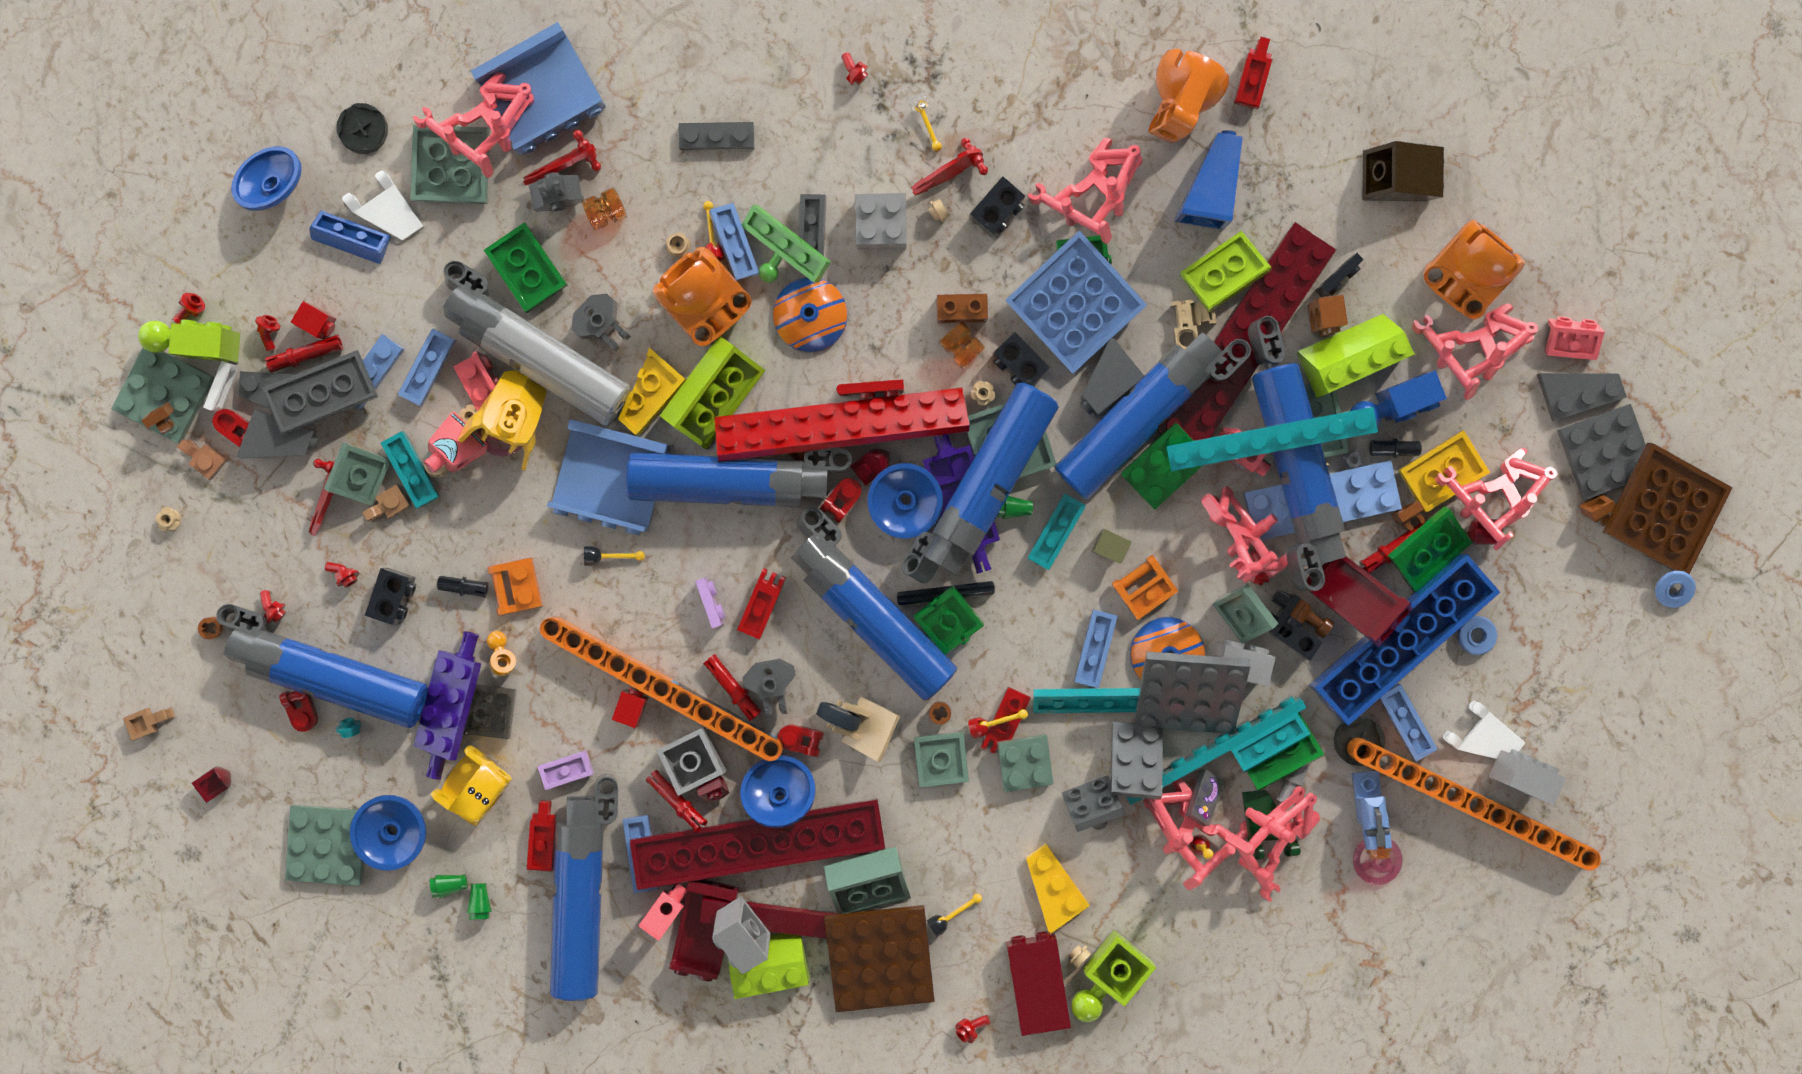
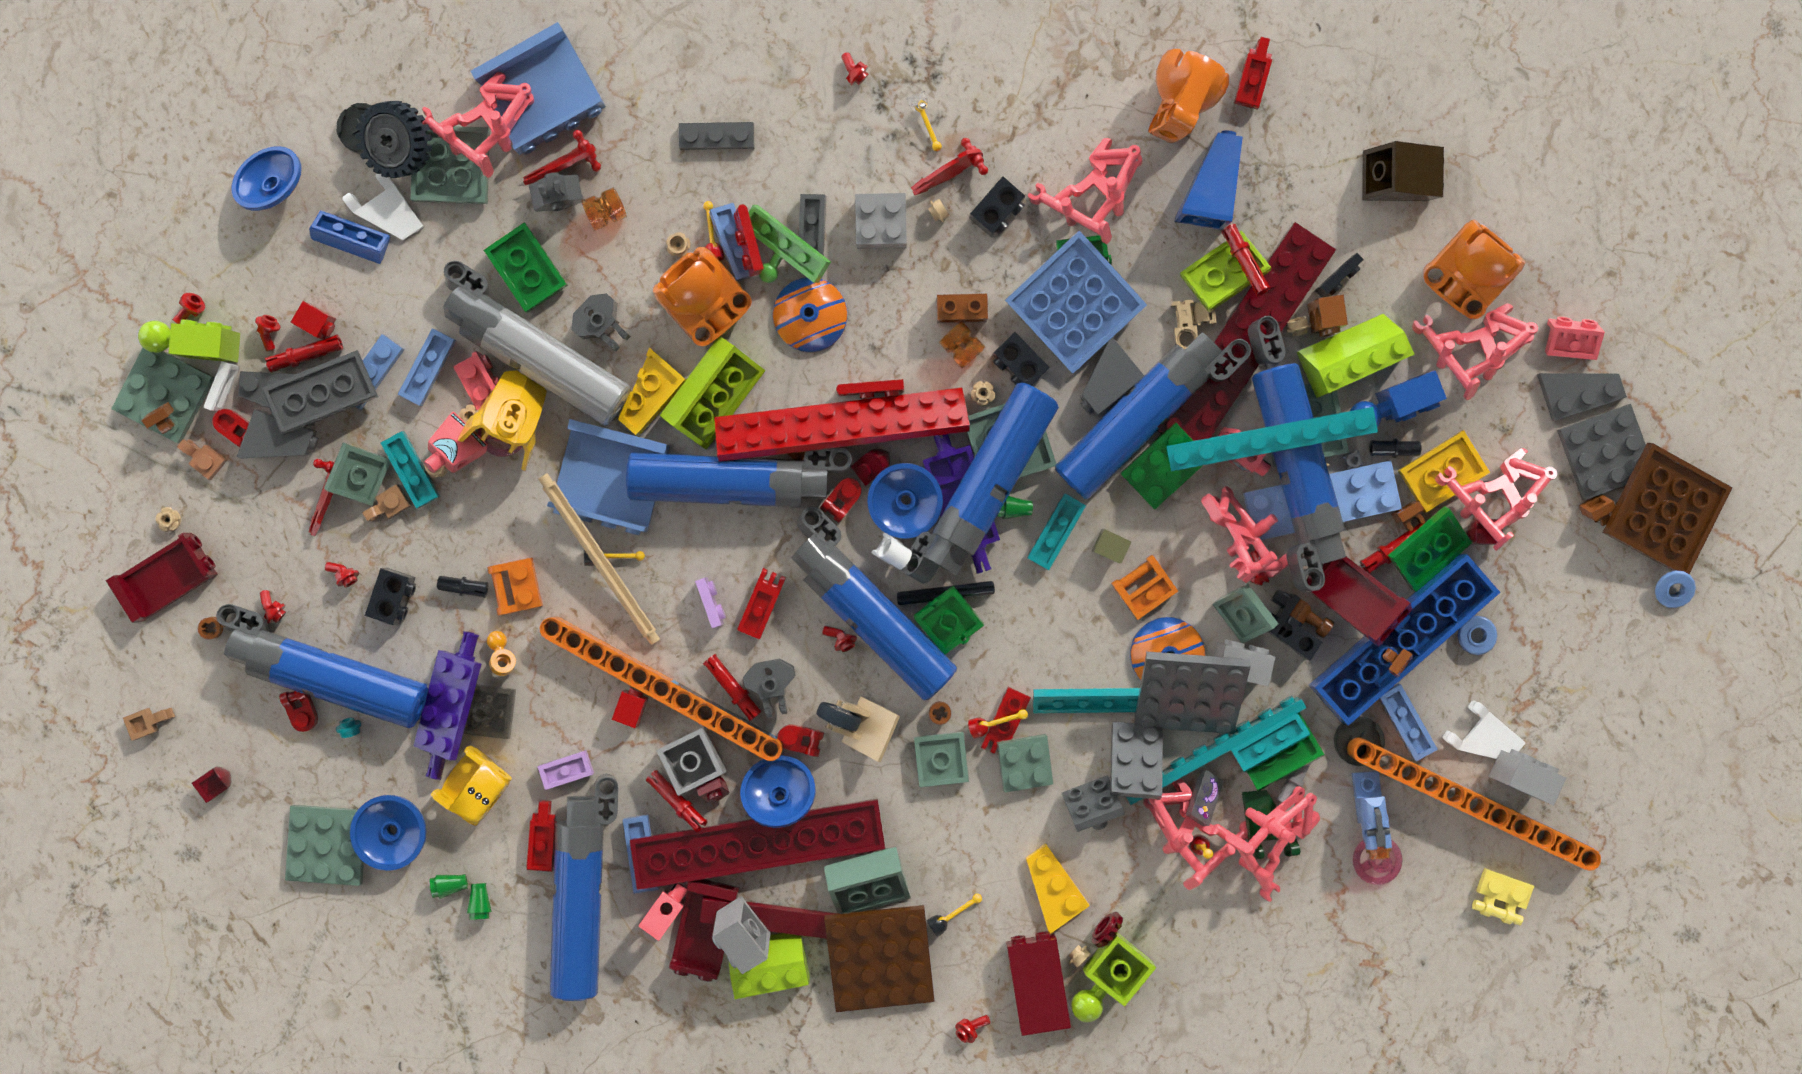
(162, 578): none -> dark red panel
(393, 139): none -> wheel
(598, 558): none -> tan piece
(746, 238): none -> red hinge
(844, 641): none -> red plate
(893, 552): none -> white piece
(1095, 648): medium blue plate -> none
(1107, 929): none -> dark red gear
(1249, 266): none -> red pin
(1298, 326): none -> tan plate
(1398, 662): none -> dark orange tile
(1506, 889): none -> light yellow plate

